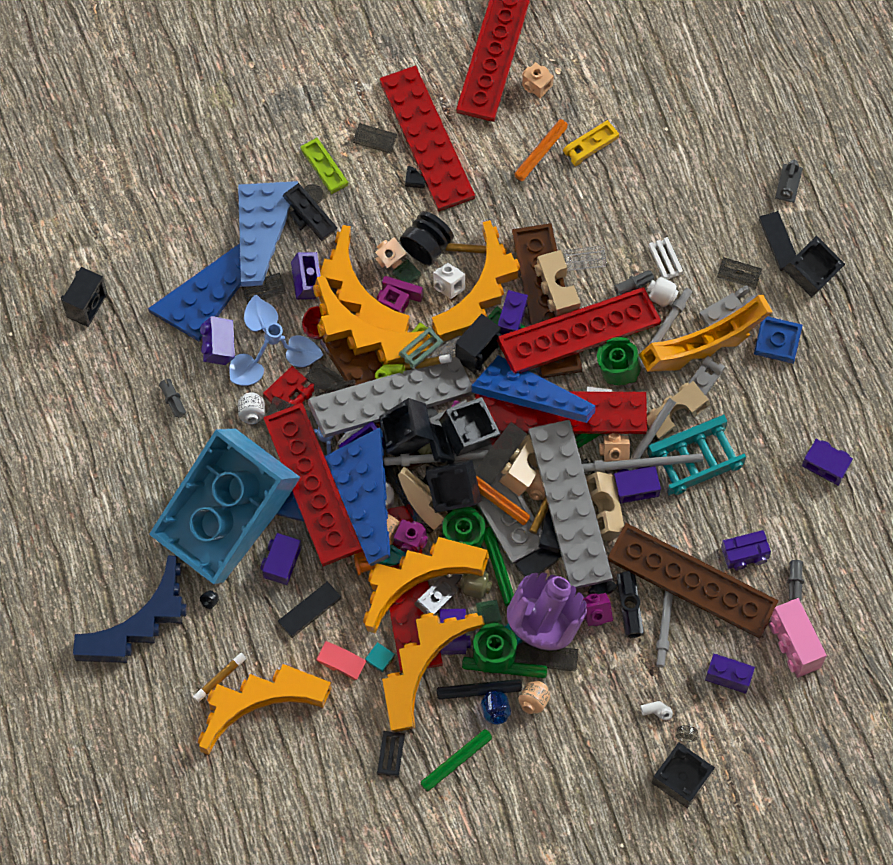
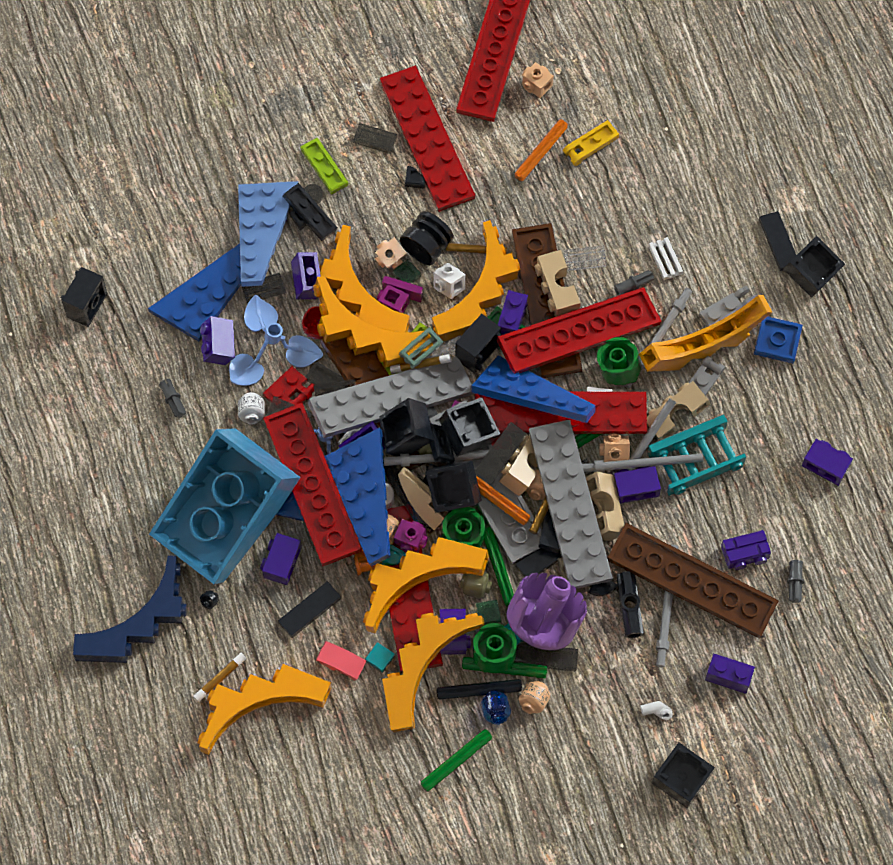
(389, 369): lime arm -> none
(389, 772): black tile -> none
(438, 594): dark grey hinge -> none
(598, 609): magenta brick -> none
(662, 292): white head -> none
(686, 733): clear smoke tile -> none
(739, 276): clear smoke tile -> none
(789, 181): dark grey hinge -> none
(797, 638): bright pink brick -> none

